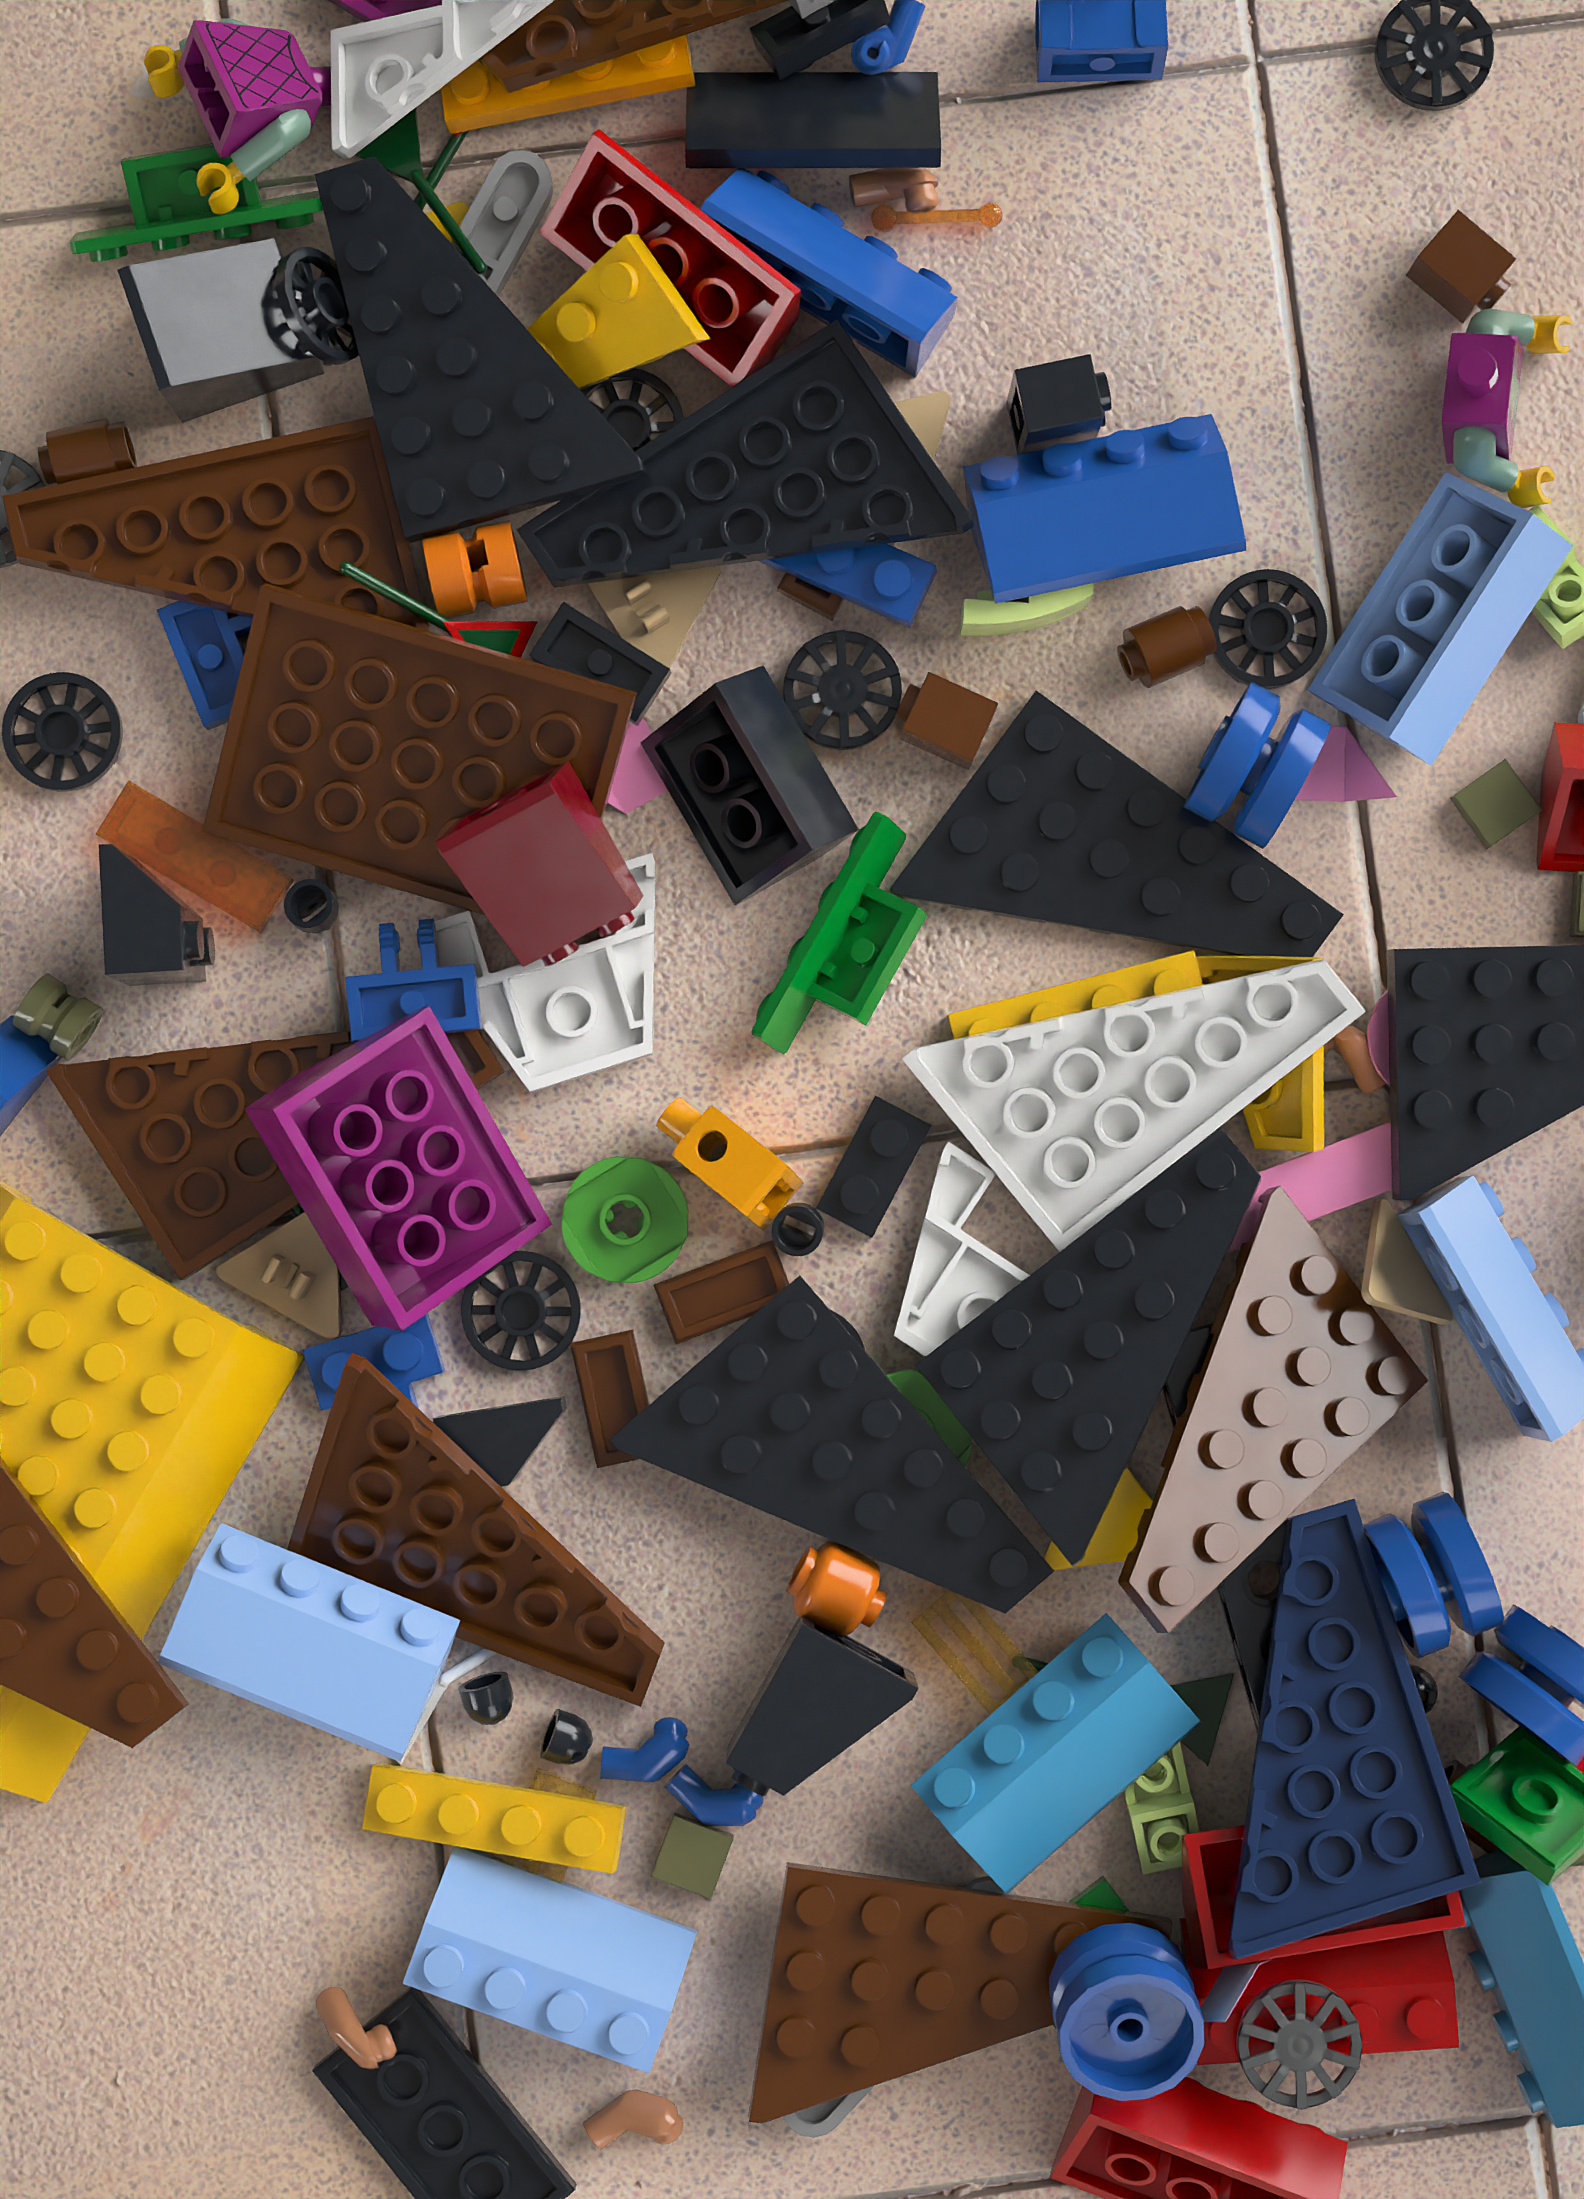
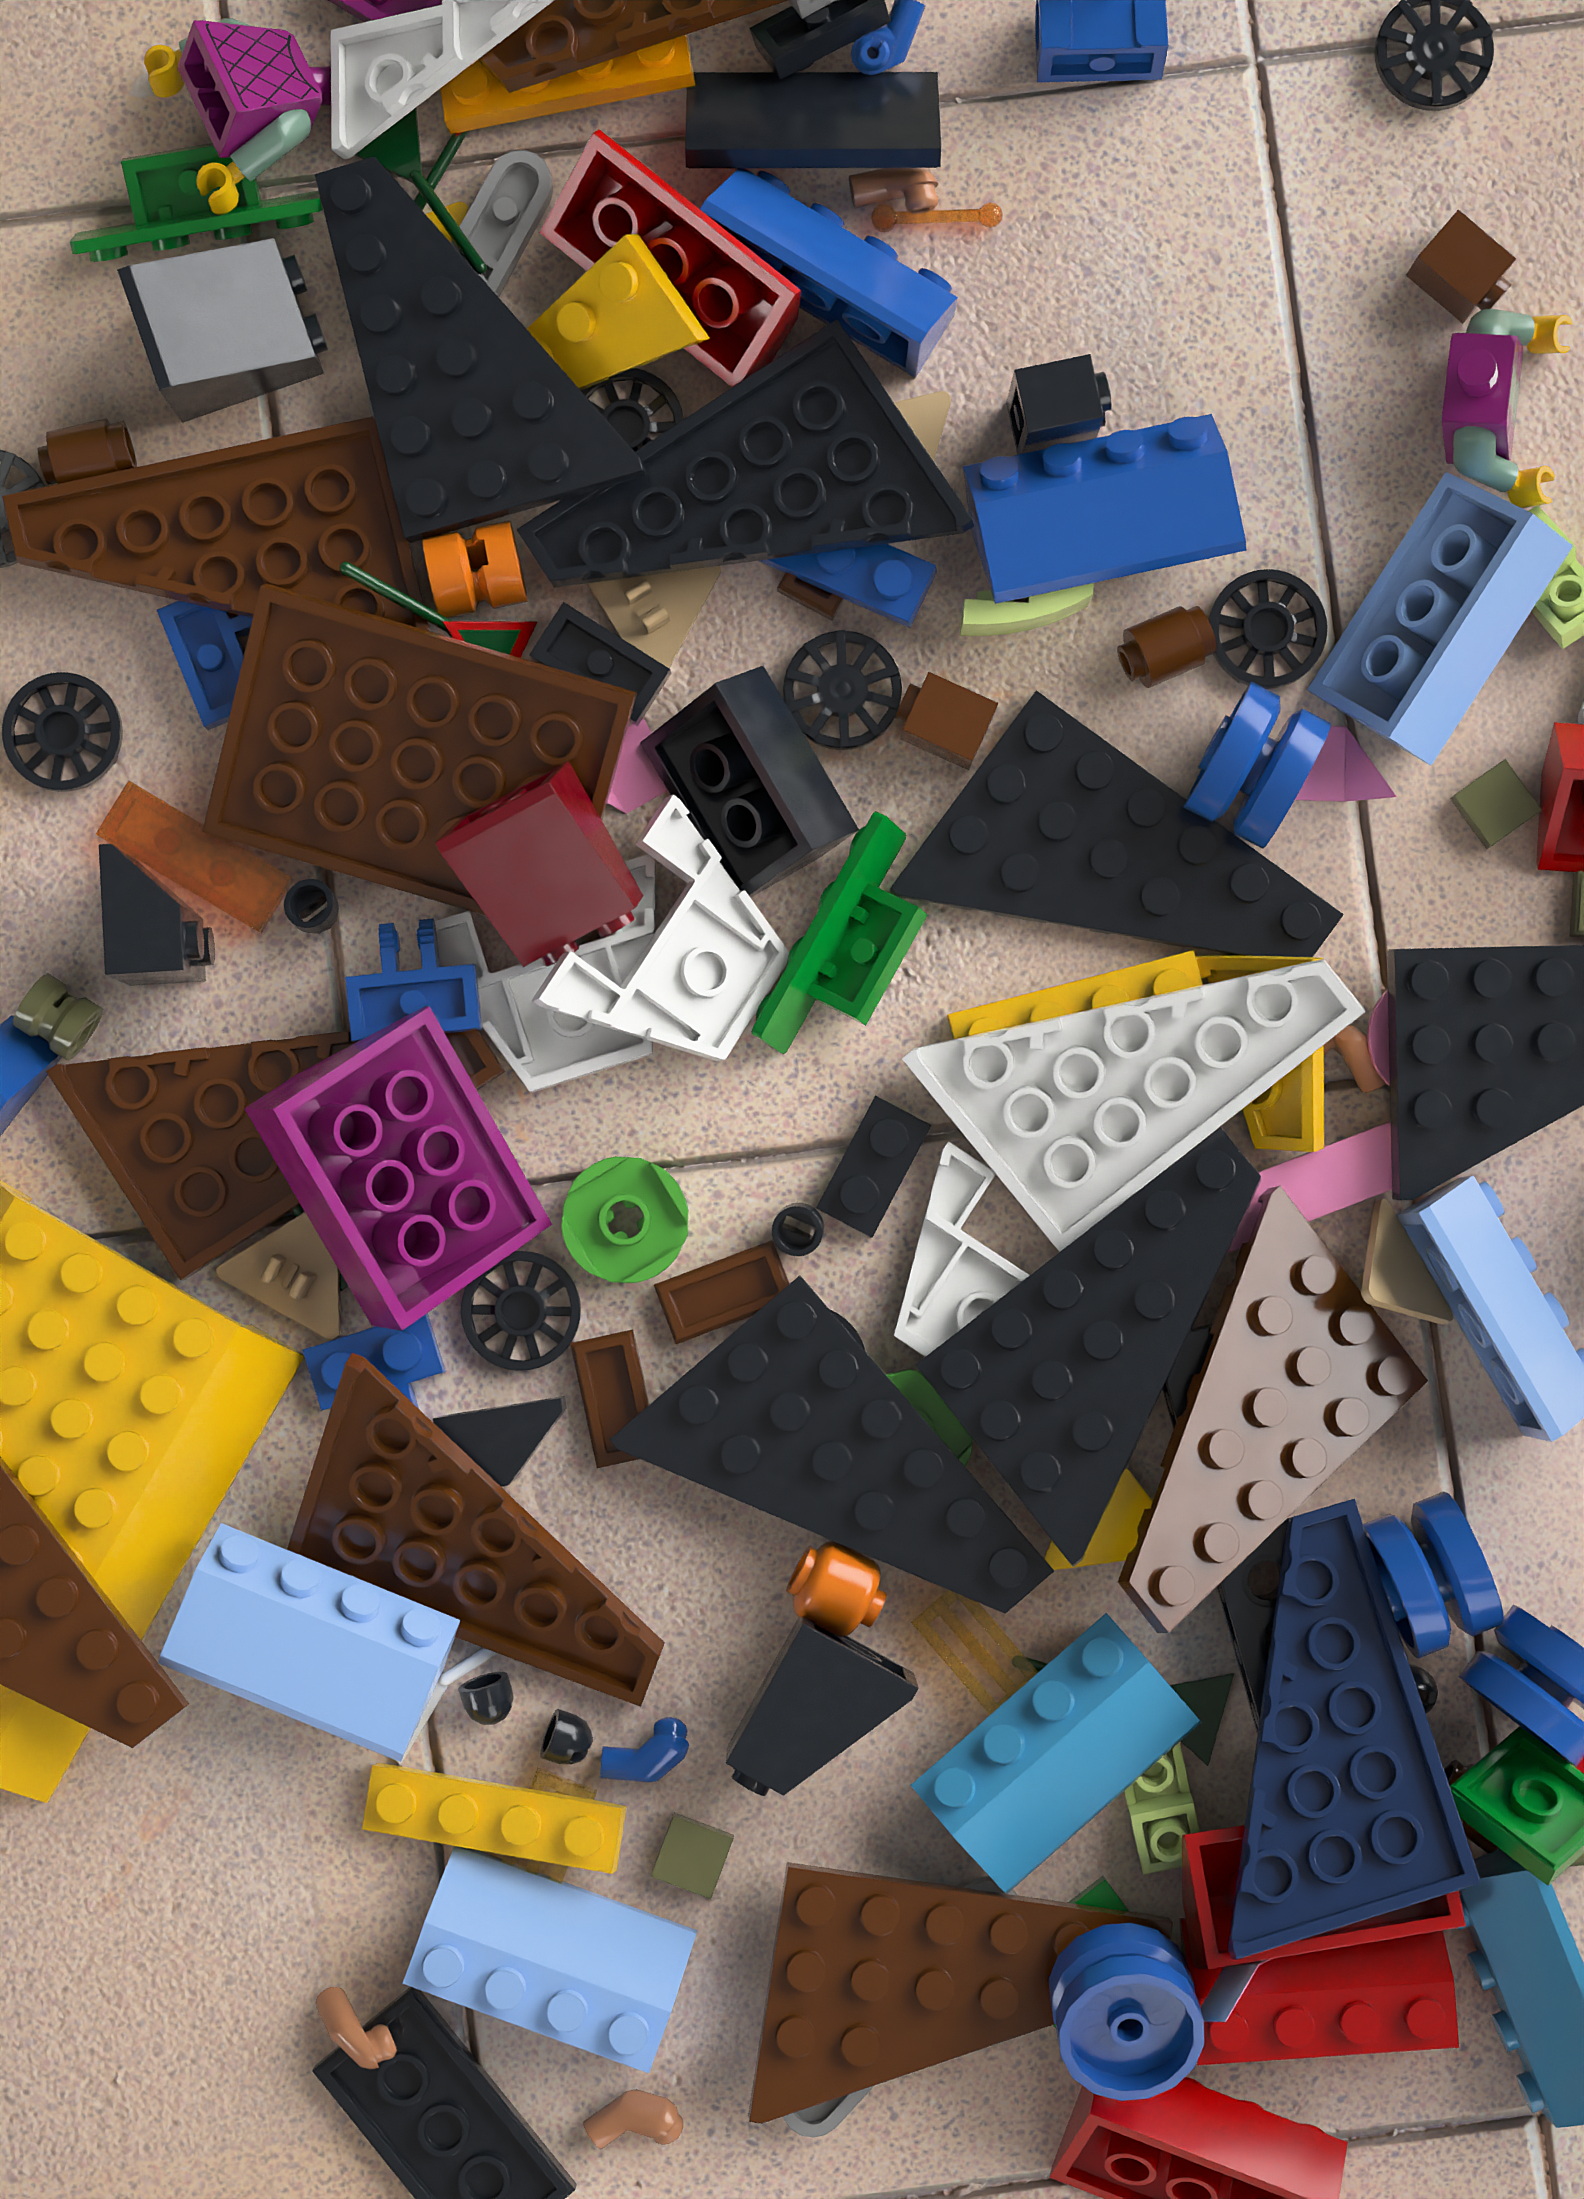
(319, 303): black wheel -> none
(701, 967): none -> white wing
(713, 1806): blue arm -> none
(746, 1174): light orange torso -> none
(1299, 2044): dark grey wheel -> none

